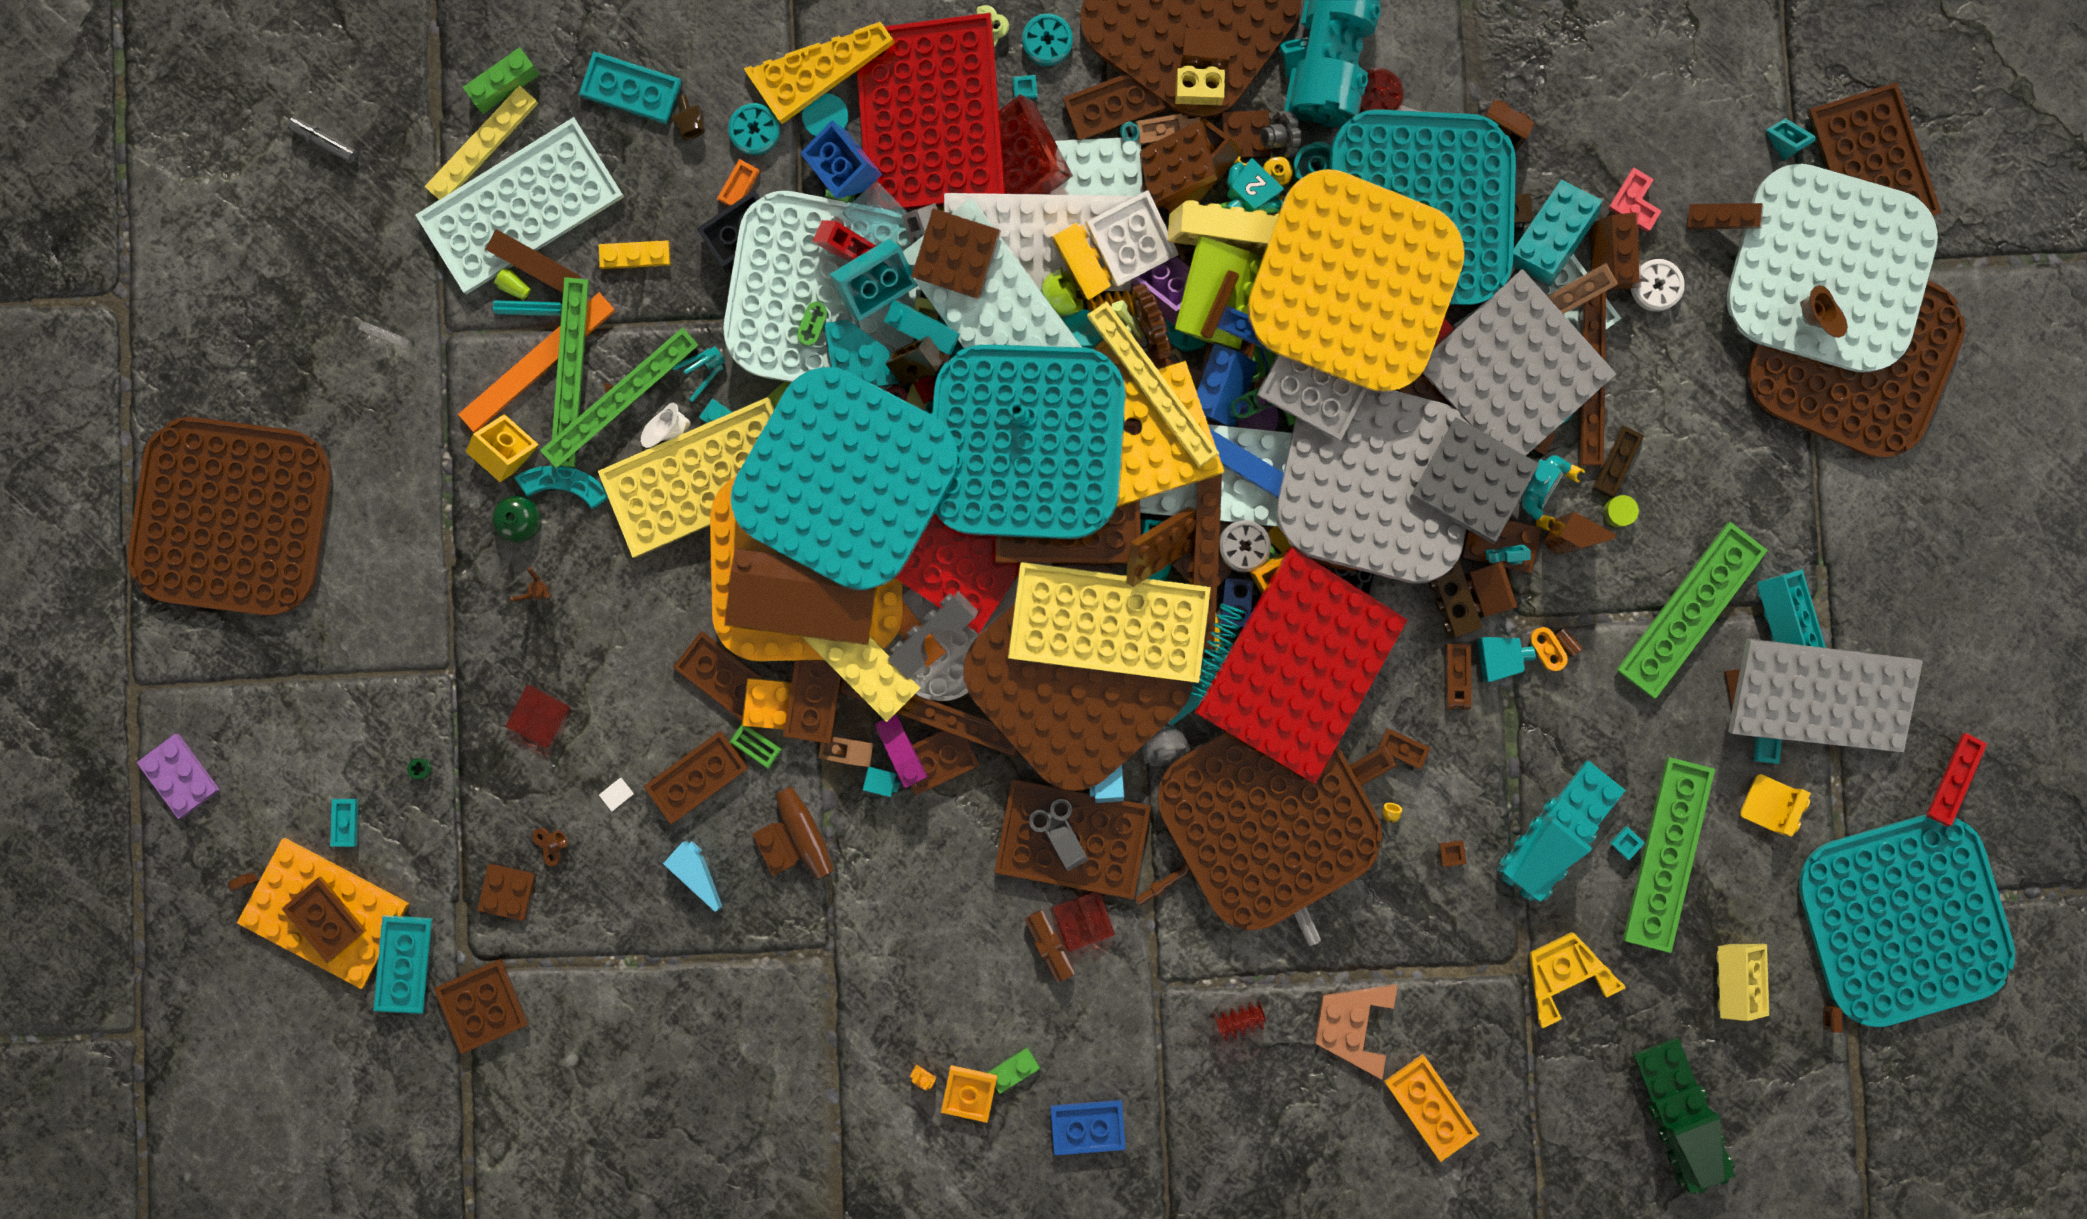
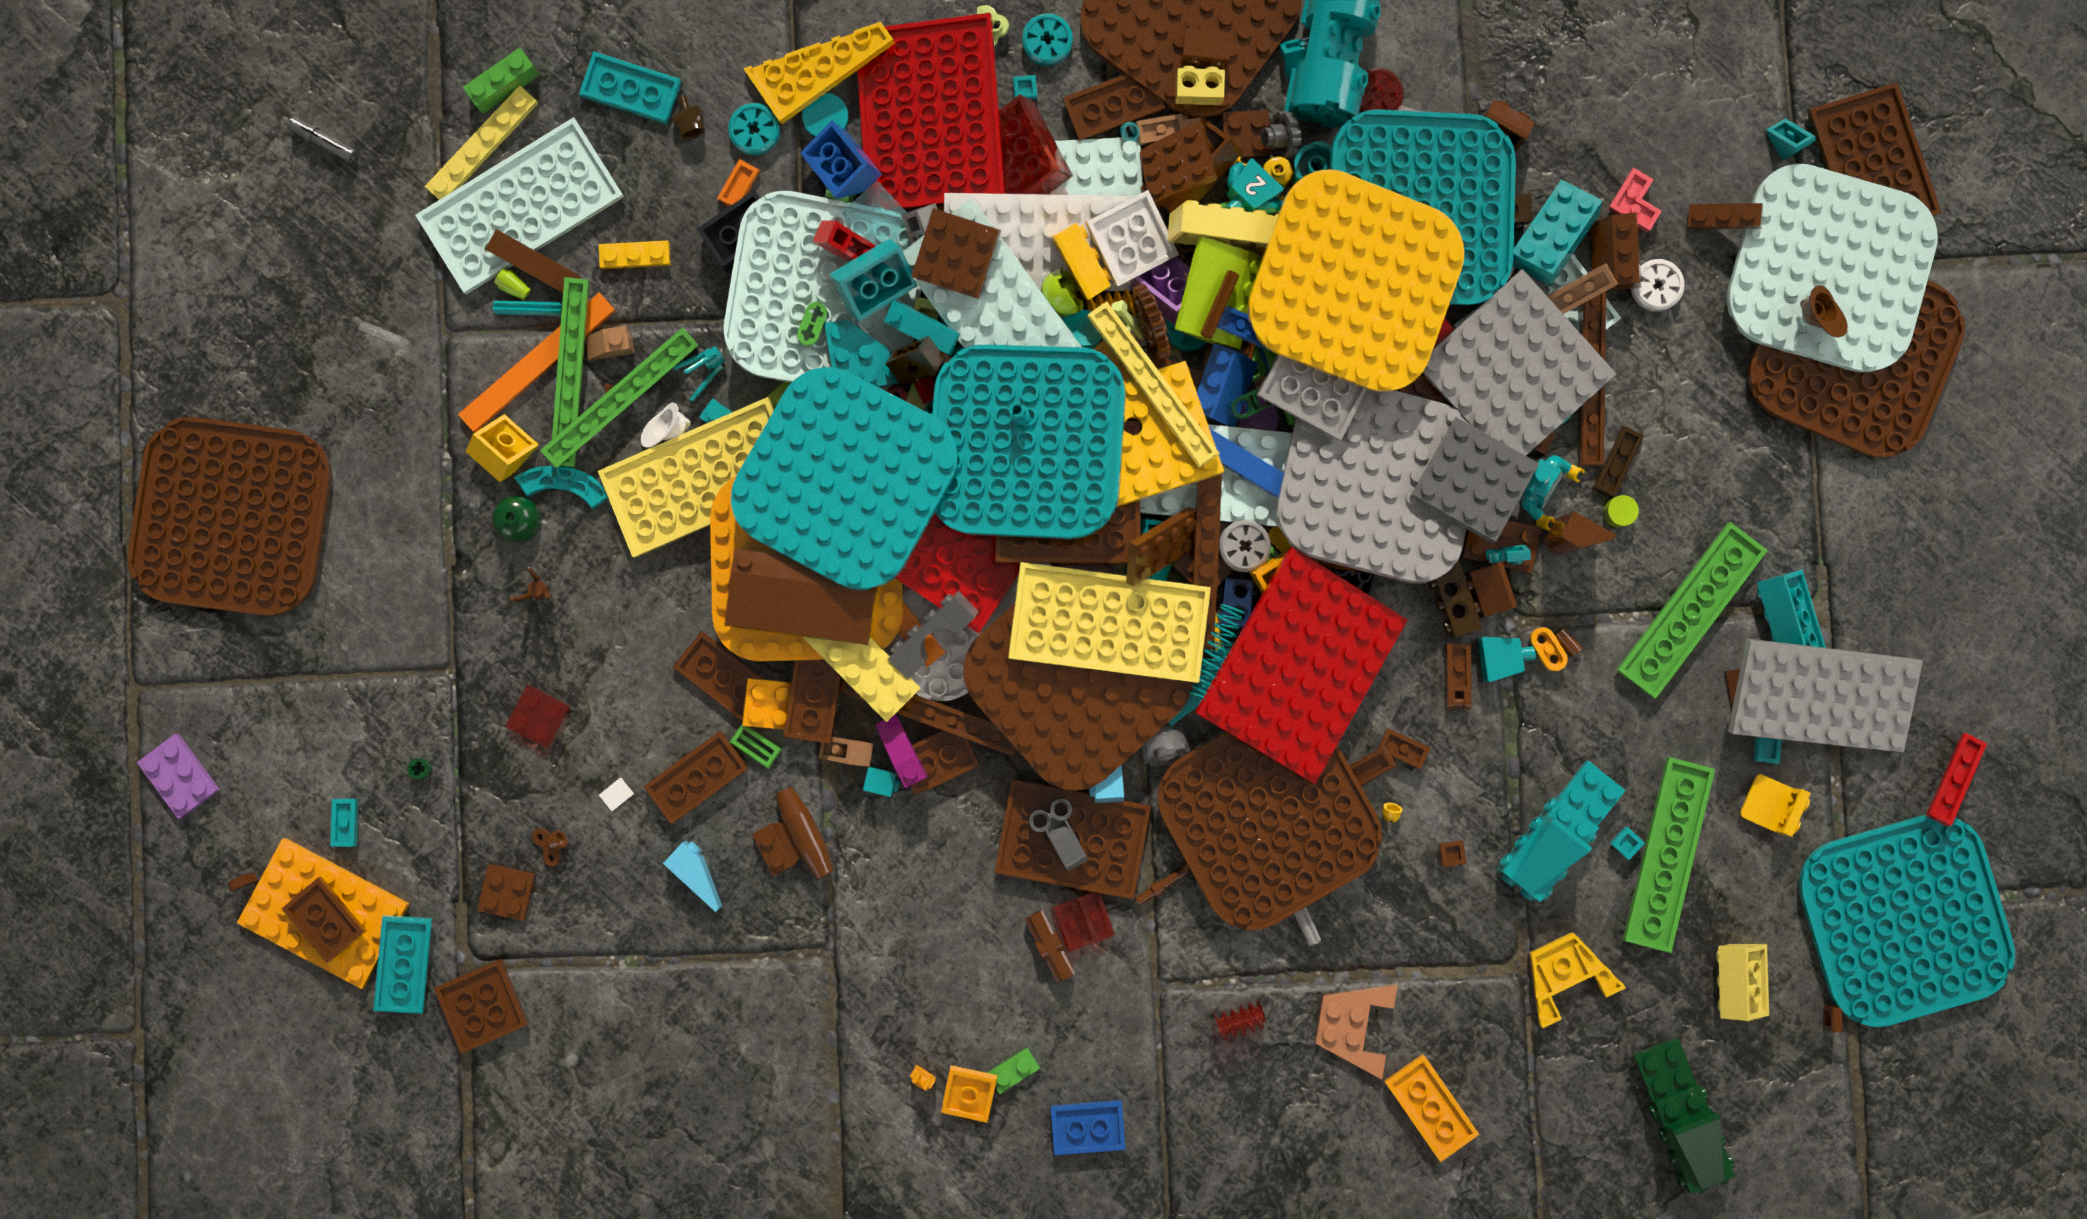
(609, 343): none -> medium nougat slope

